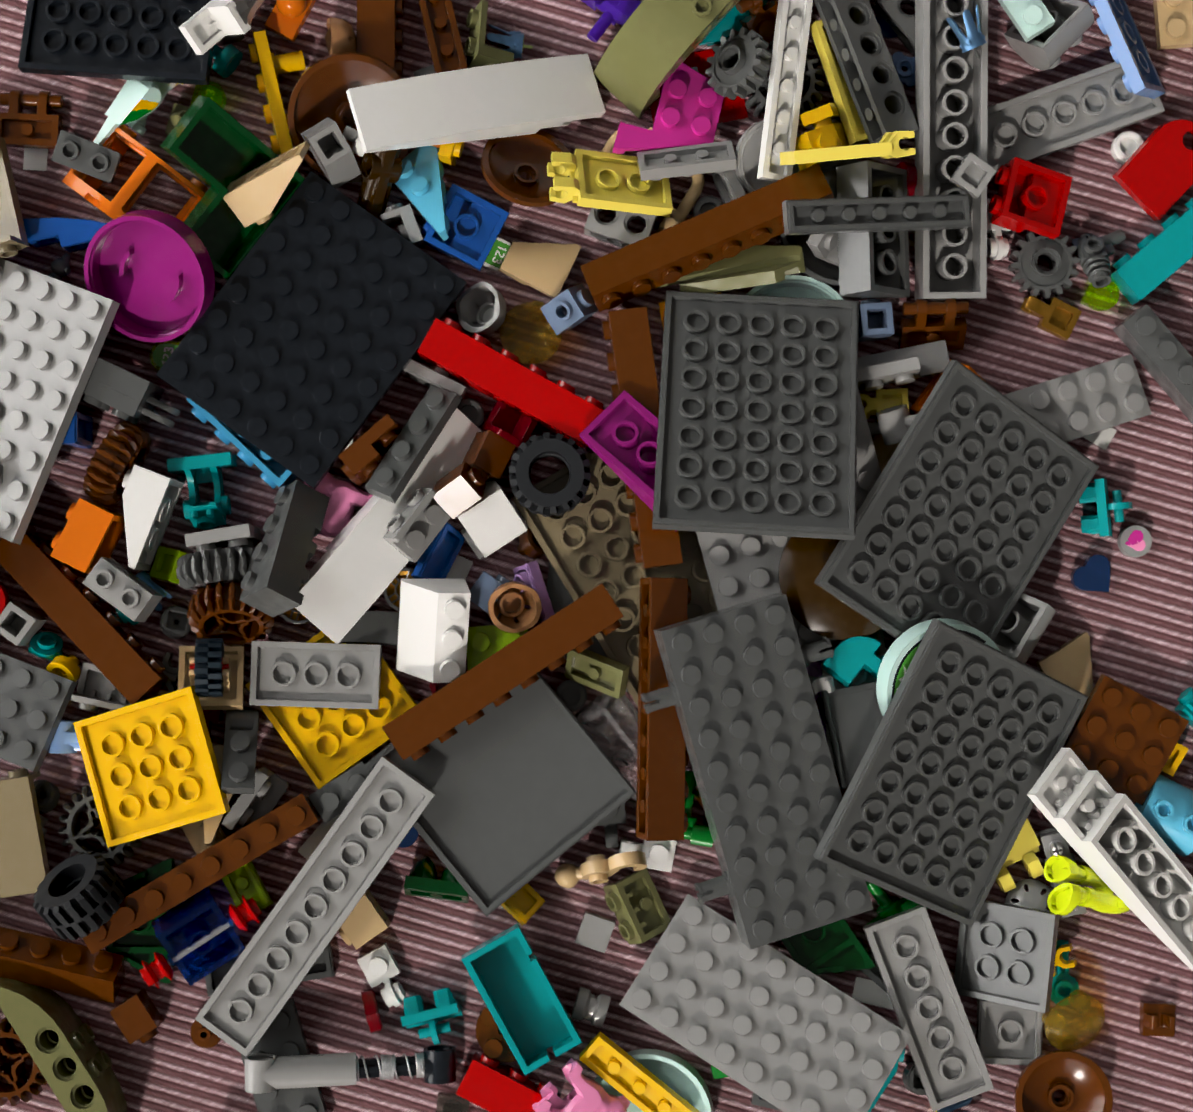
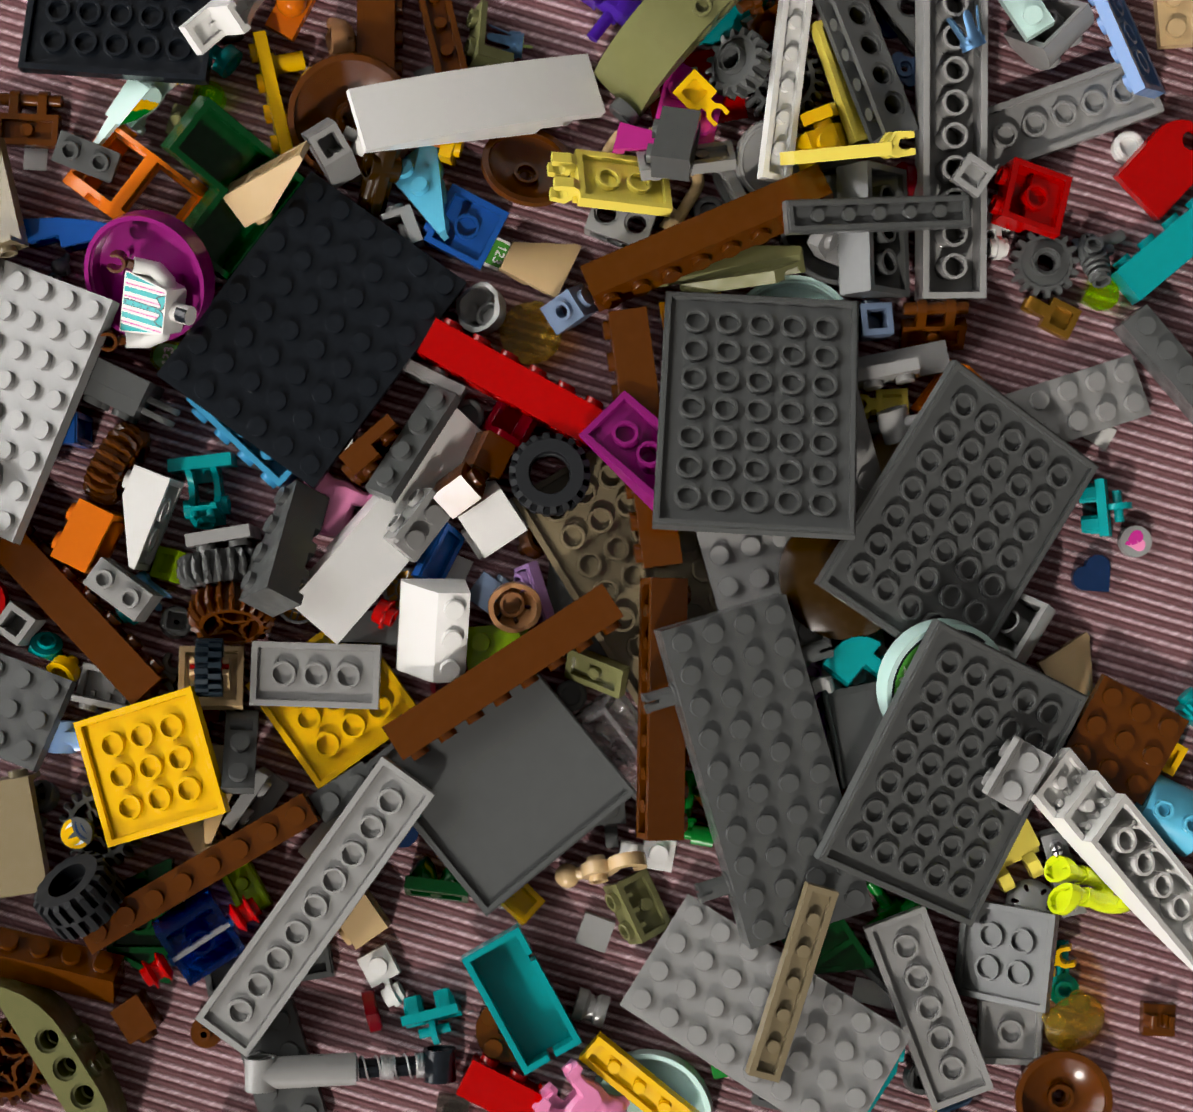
(77, 832): none -> tile
(150, 304): none -> white torso
(385, 613): none -> red plate
(624, 112): none -> dark grey tile
(674, 143): none -> dark grey piece
(696, 94): none -> yellow plate
(791, 981): none -> dark tan plate
(1016, 774): none -> light grey bracket

